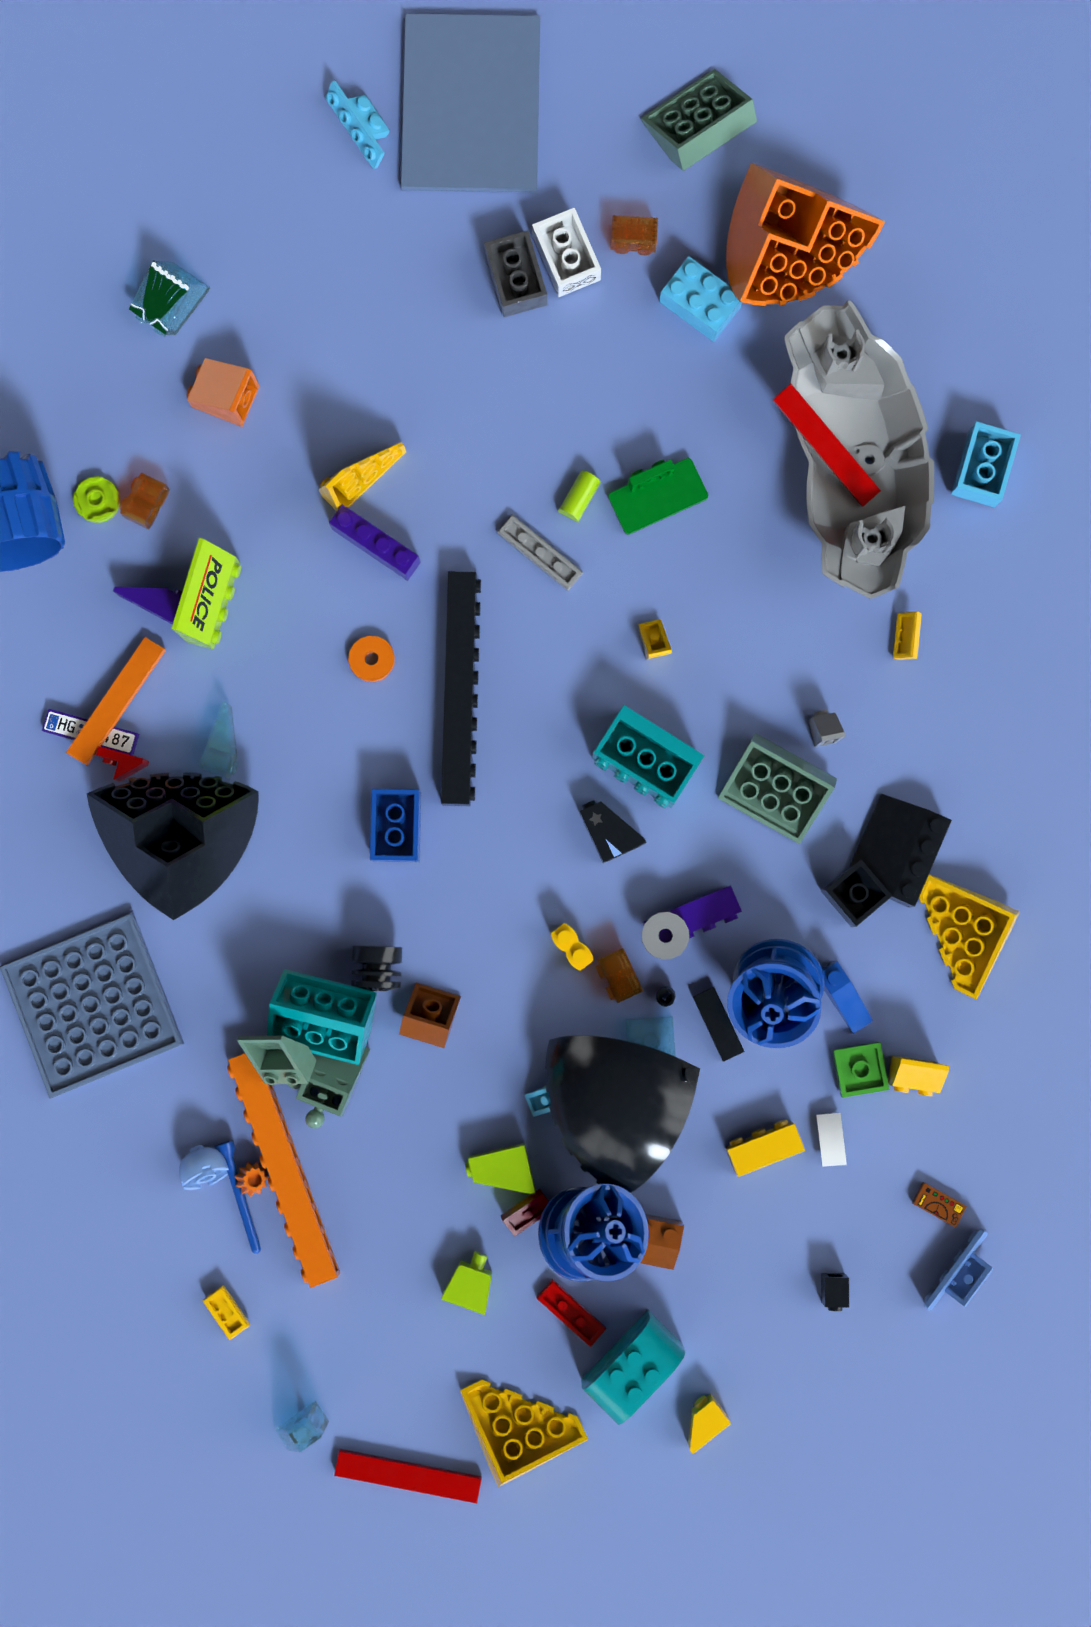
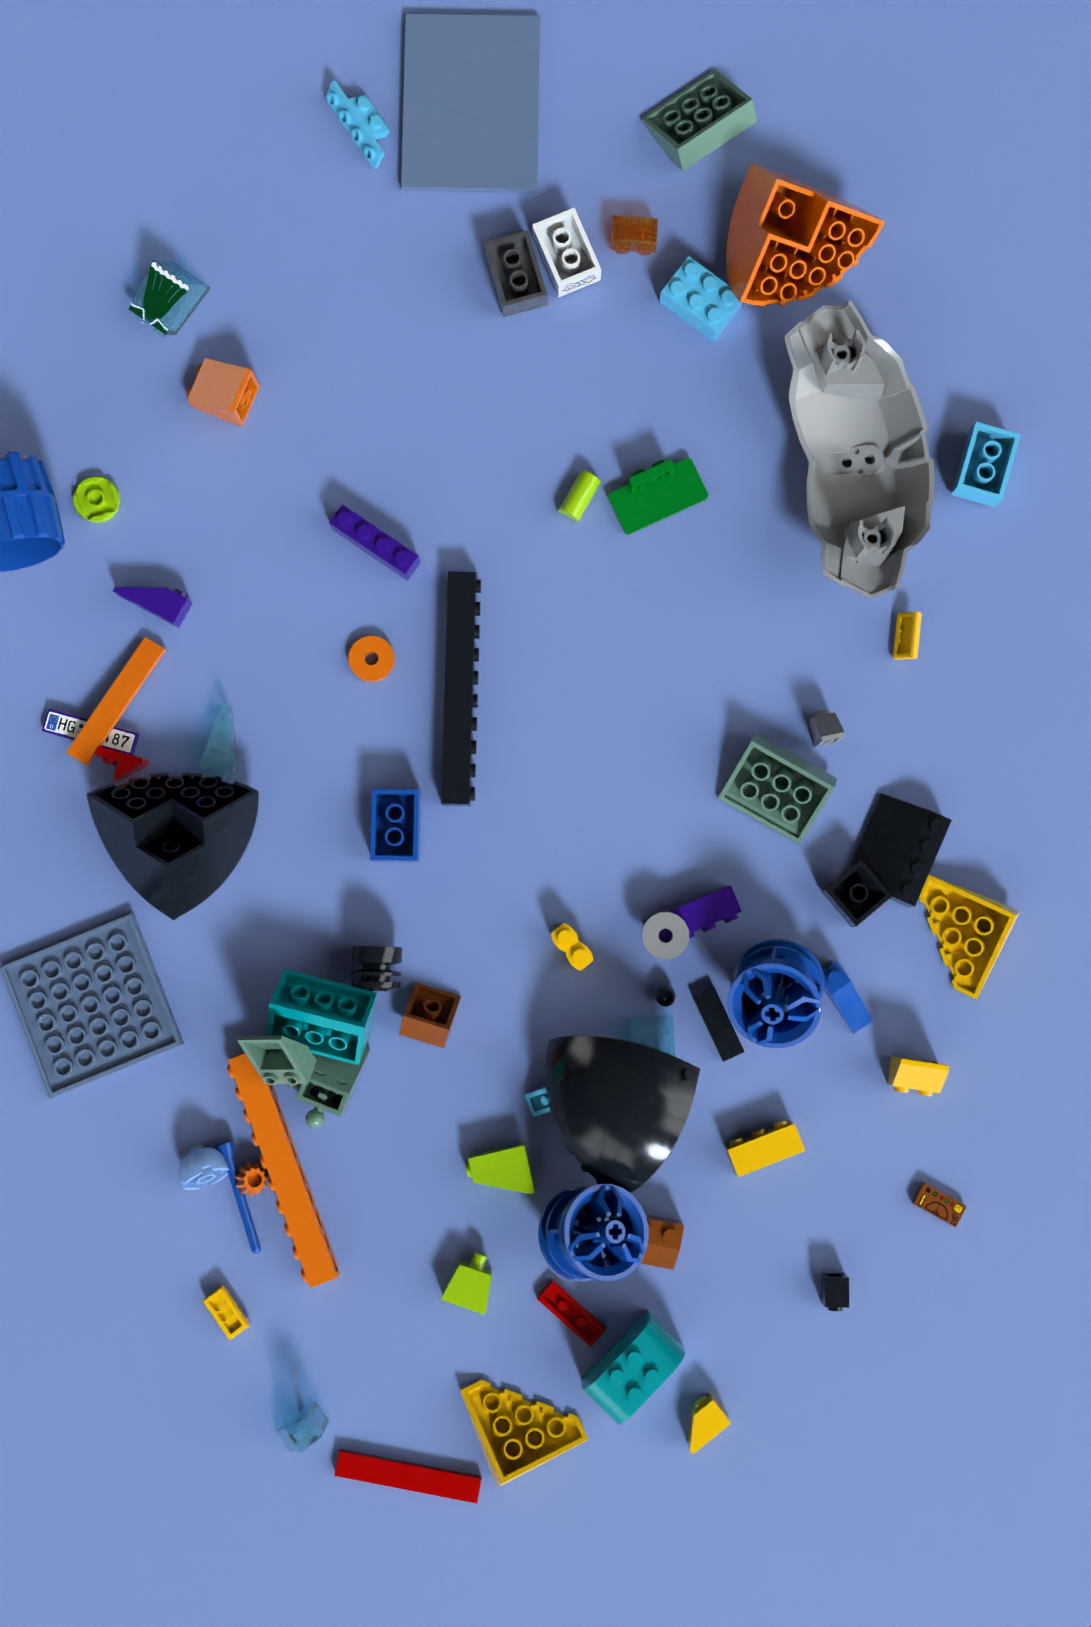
(144, 500): clear orange brick -> none
(206, 595): lime slope -> none
(354, 480): yellow slope -> none
(525, 1212): plate -> none
(540, 552): light grey tile -> none
(609, 832): black slope -> none
(619, 976): clear orange brick -> none
(654, 639): yellow slope -> none
(658, 746): teal brick -> none
(826, 445): red tile -> none
(831, 1139): white slope -> none
(860, 1069): bright green plate -> none
(965, 1275): medium blue bracket -> none

